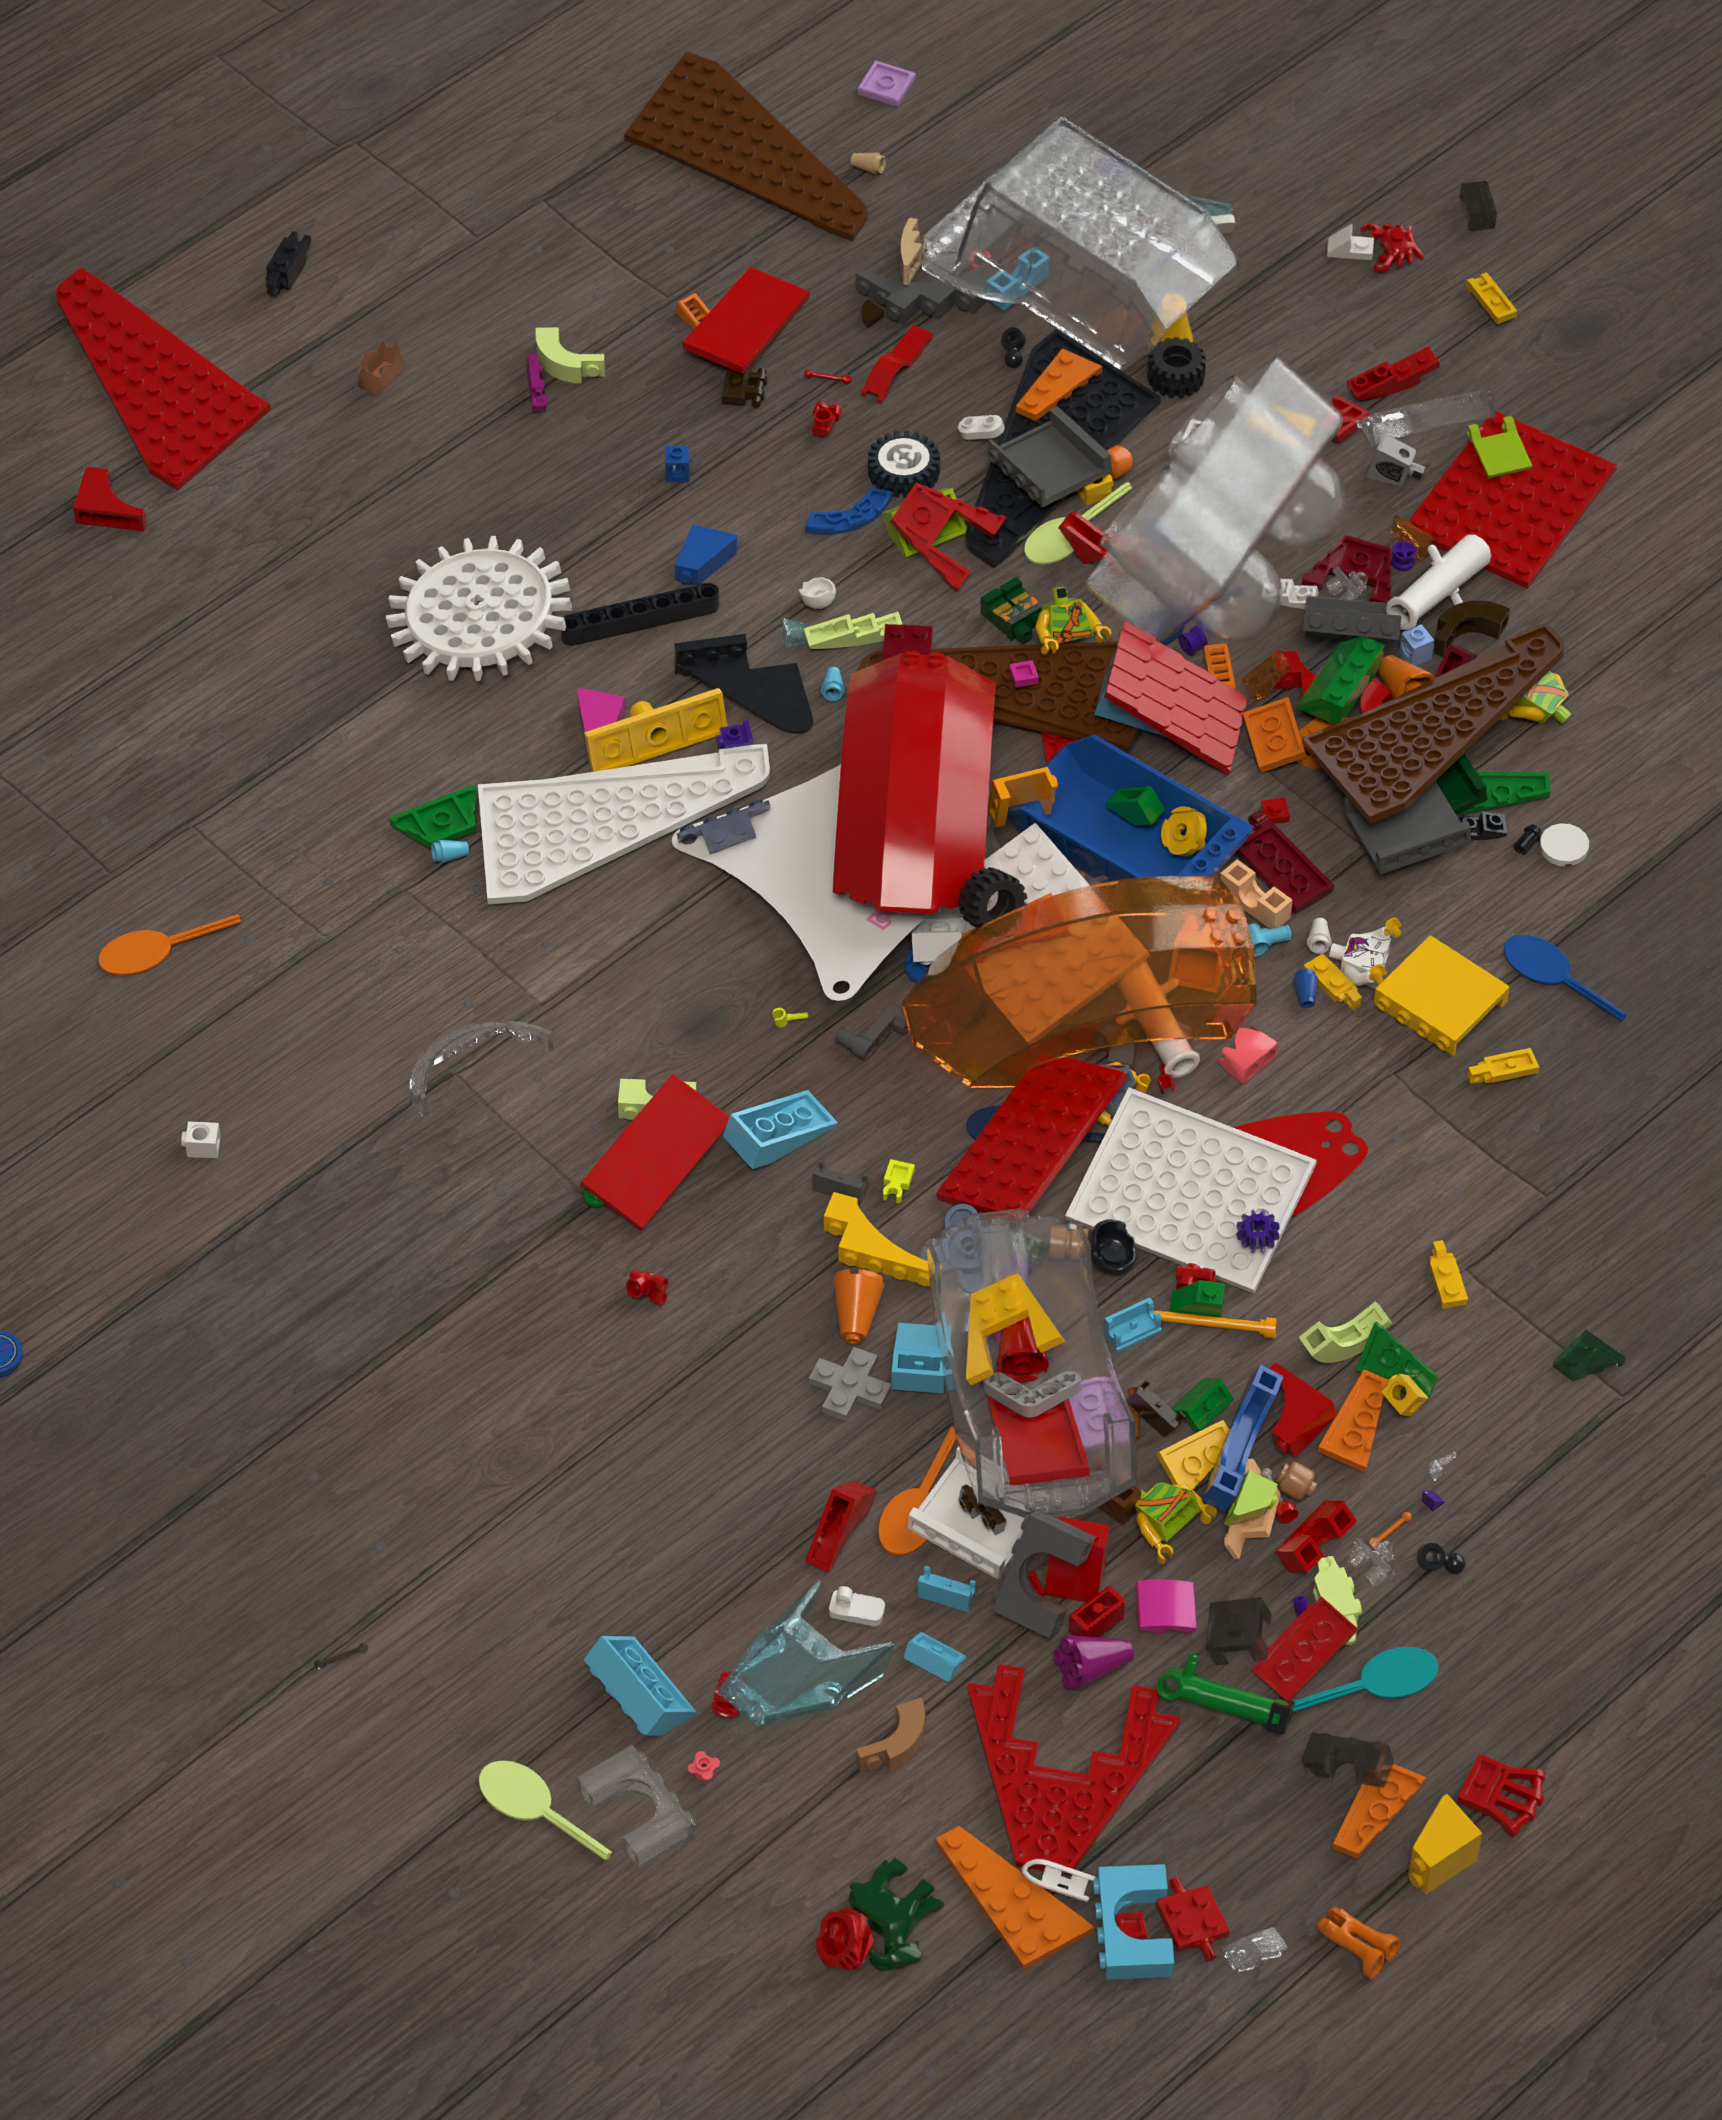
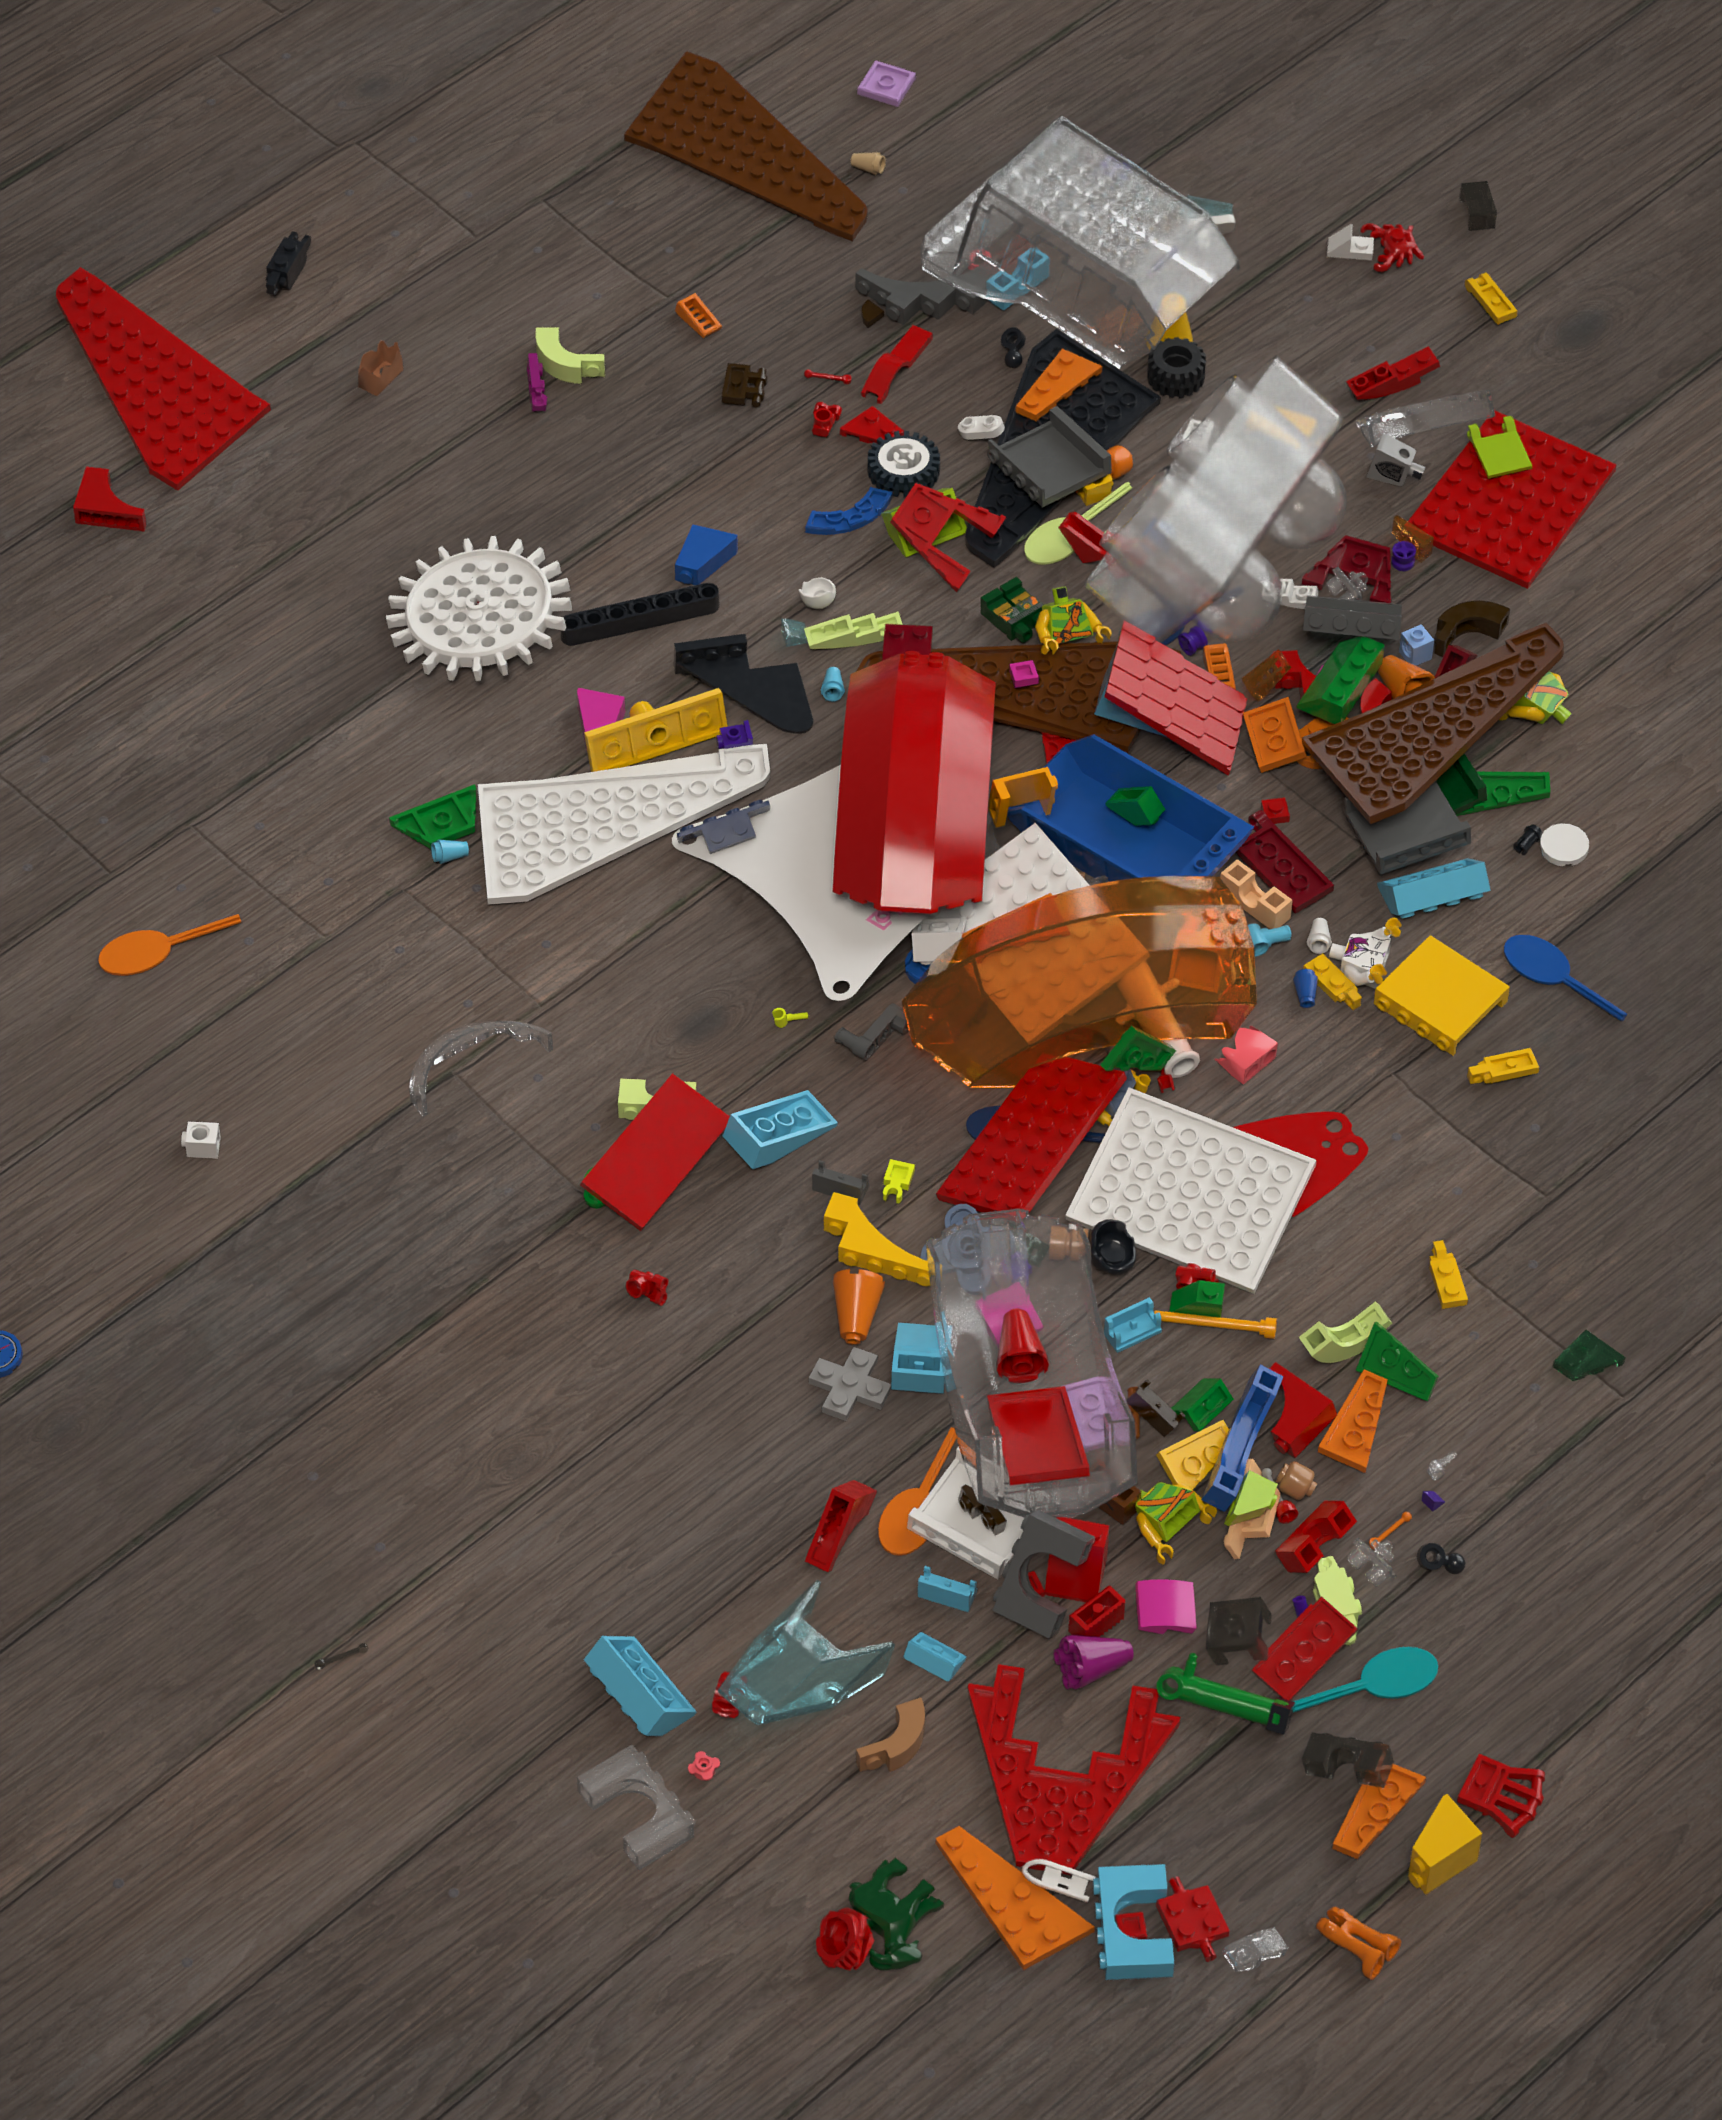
(525, 1796): yellowish green piece -> none
(677, 463): blue brick -> none
(746, 320): red tile -> none
(856, 1607): white piece -> none
(870, 426): none -> red wing
(910, 251): tan slope -> none
(981, 888): black tyre -> none
(996, 1309): yellow wing -> none
(1034, 1401): light grey beam -> none
(1138, 1051): none -> green wing
(1195, 836): yellow plate -> none
(1257, 1239): dark purple gear -> none
(1350, 413): red wing -> none
(1414, 1395): yellow brick -> none
(1434, 887): none -> medium azure slope
(1440, 579): white piece -> none
(1486, 826): black slope -> none

